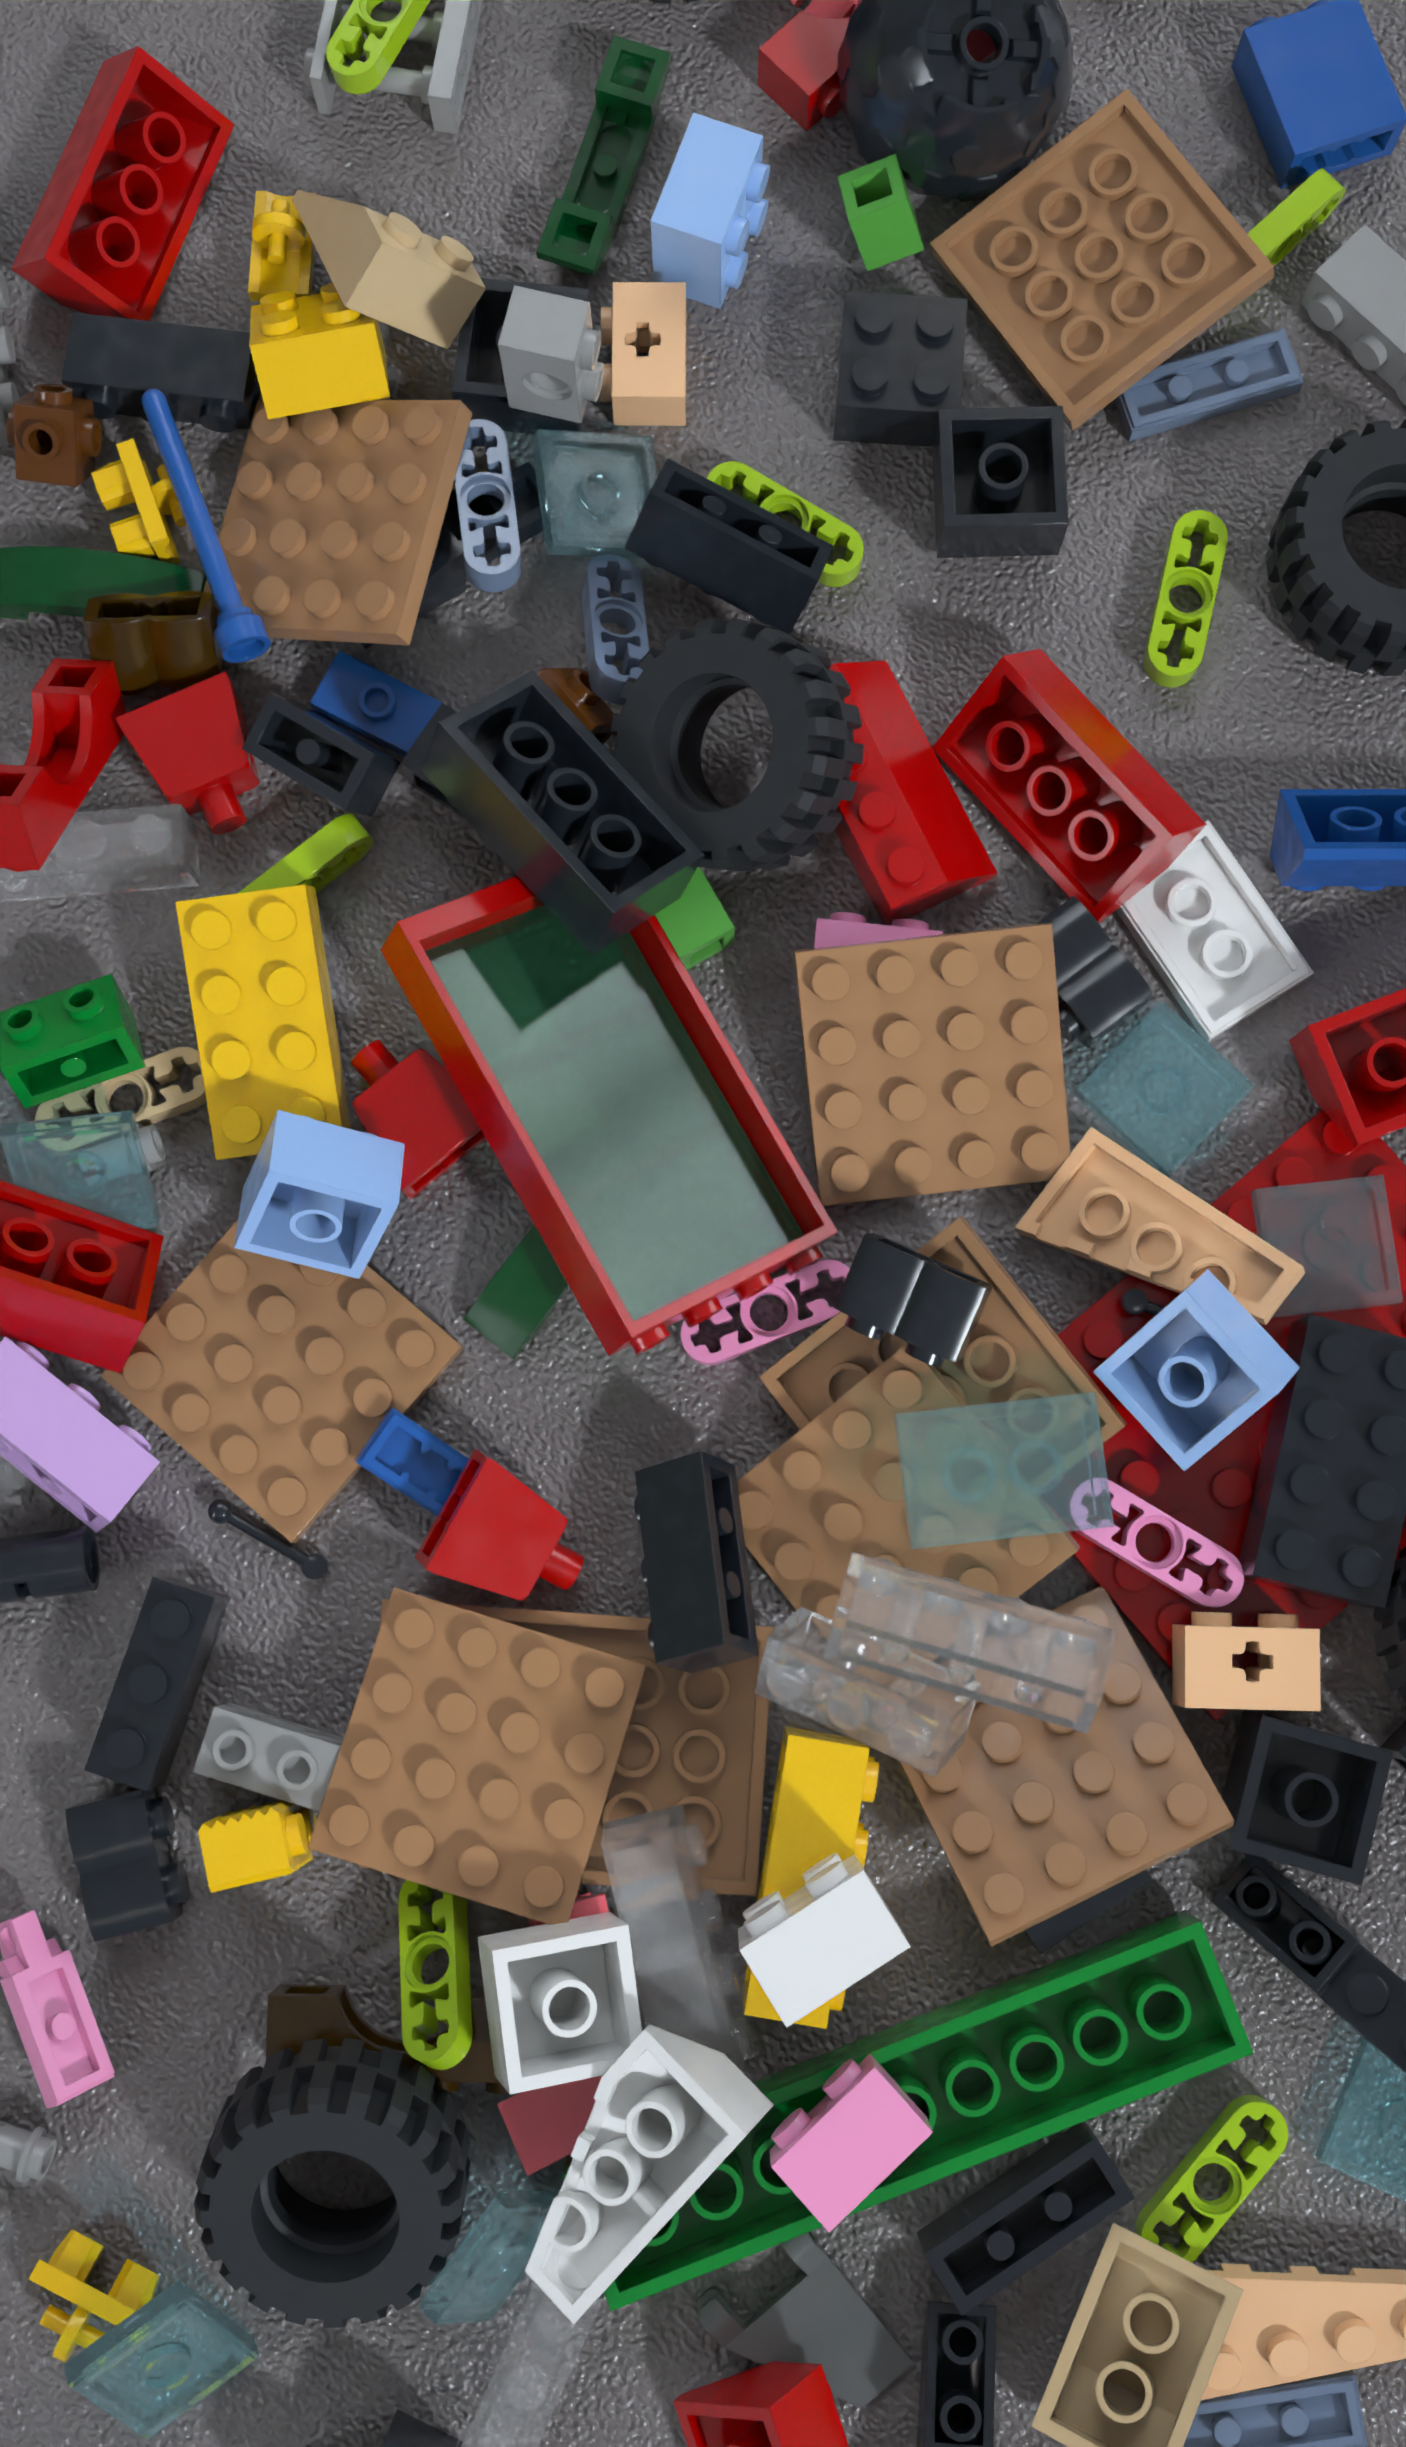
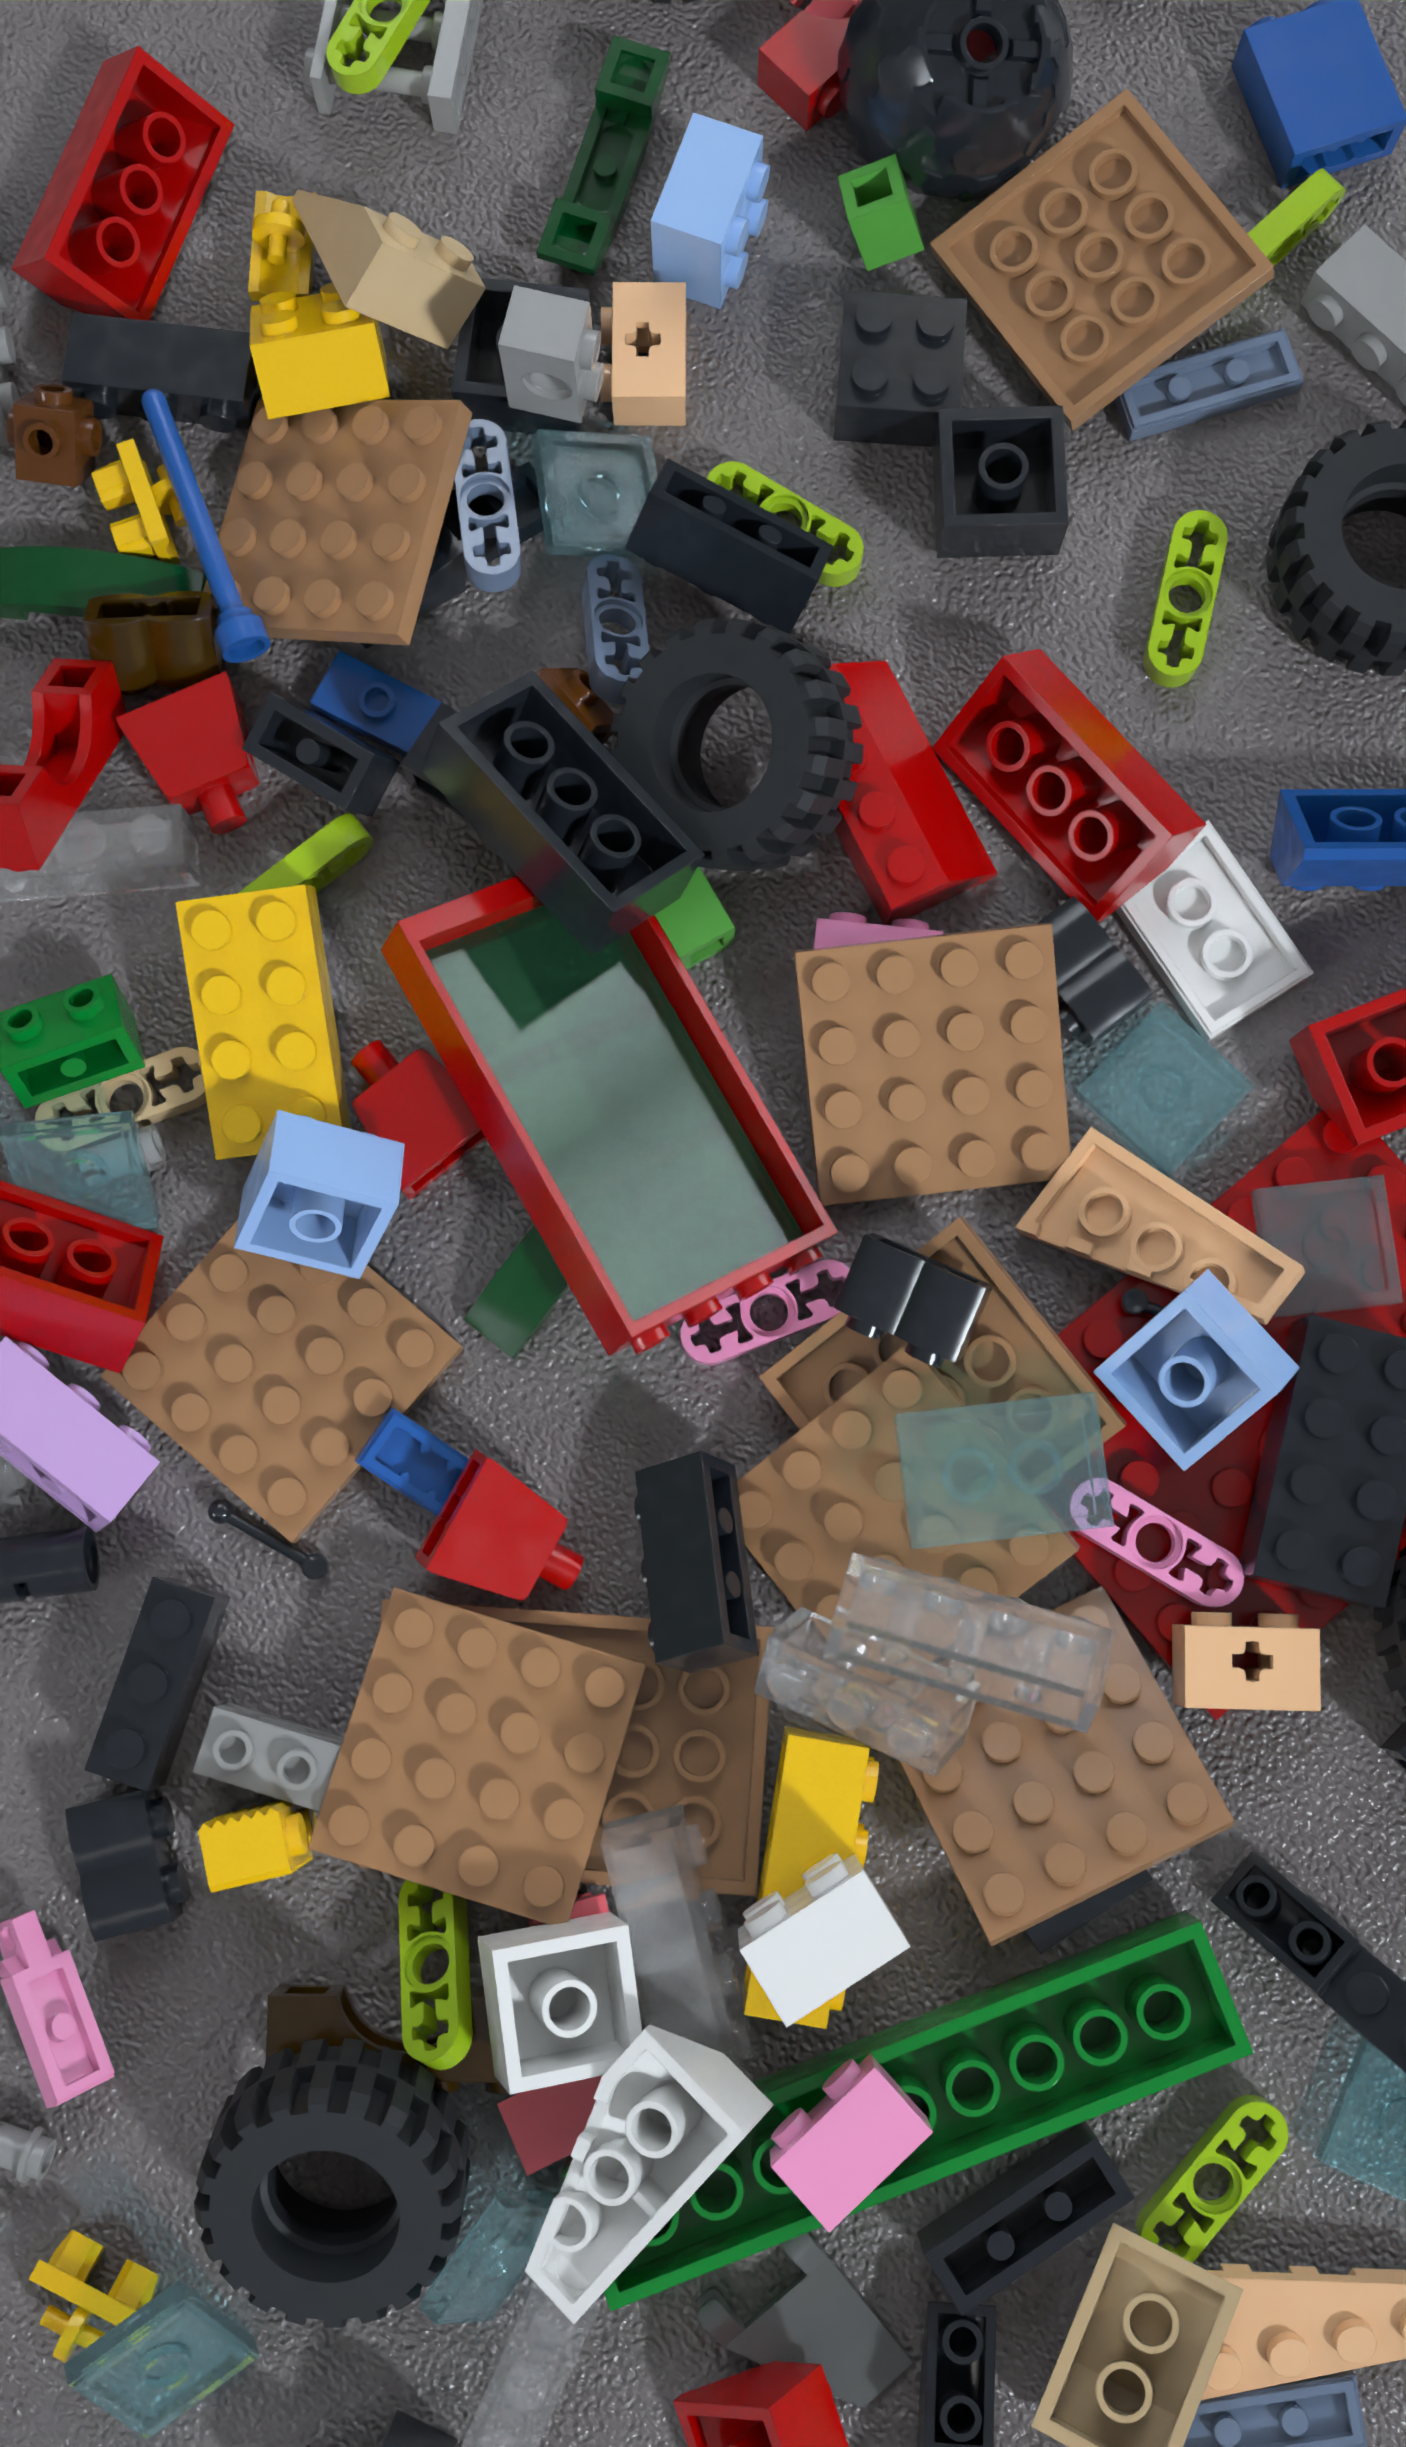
(1304, 1796): black brick -> none

